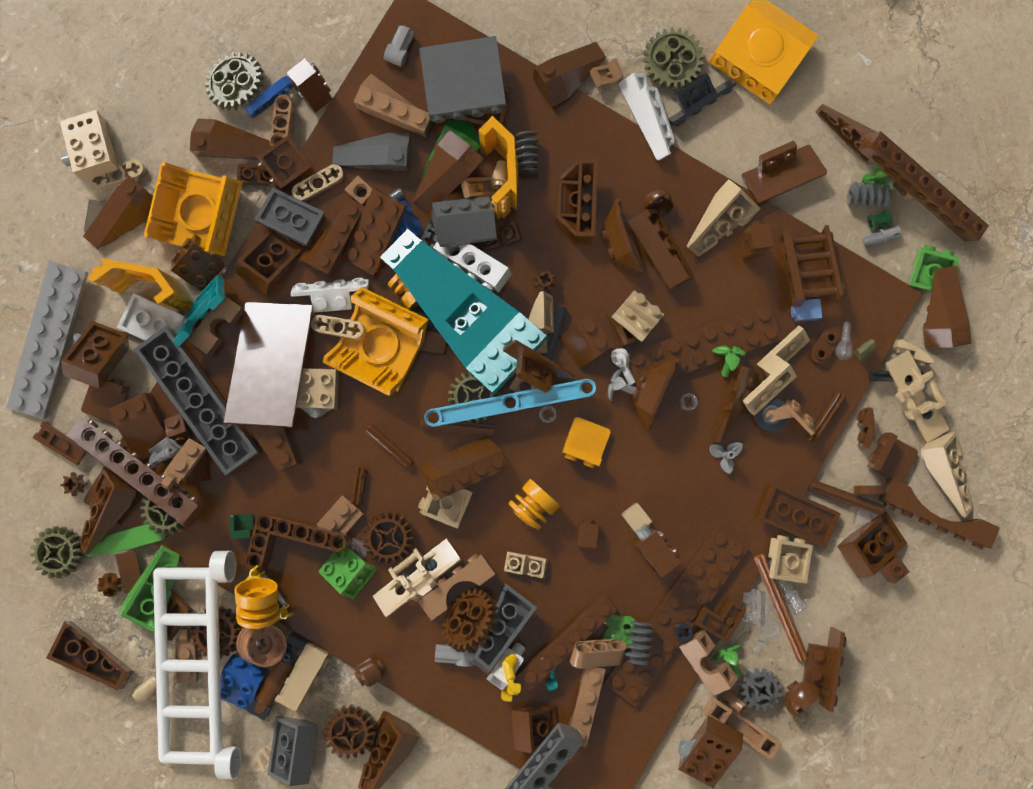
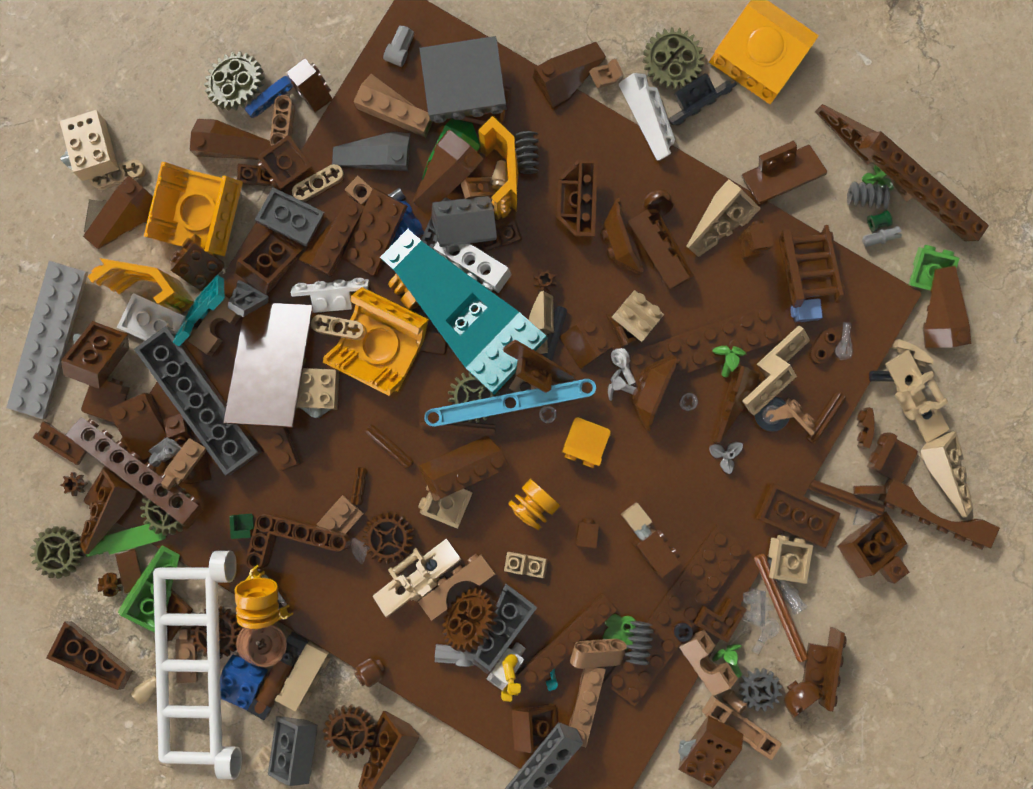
(246, 299): none -> dark grey wing
(347, 572): bright green bracket -> none
(865, 351): olive slope -> none

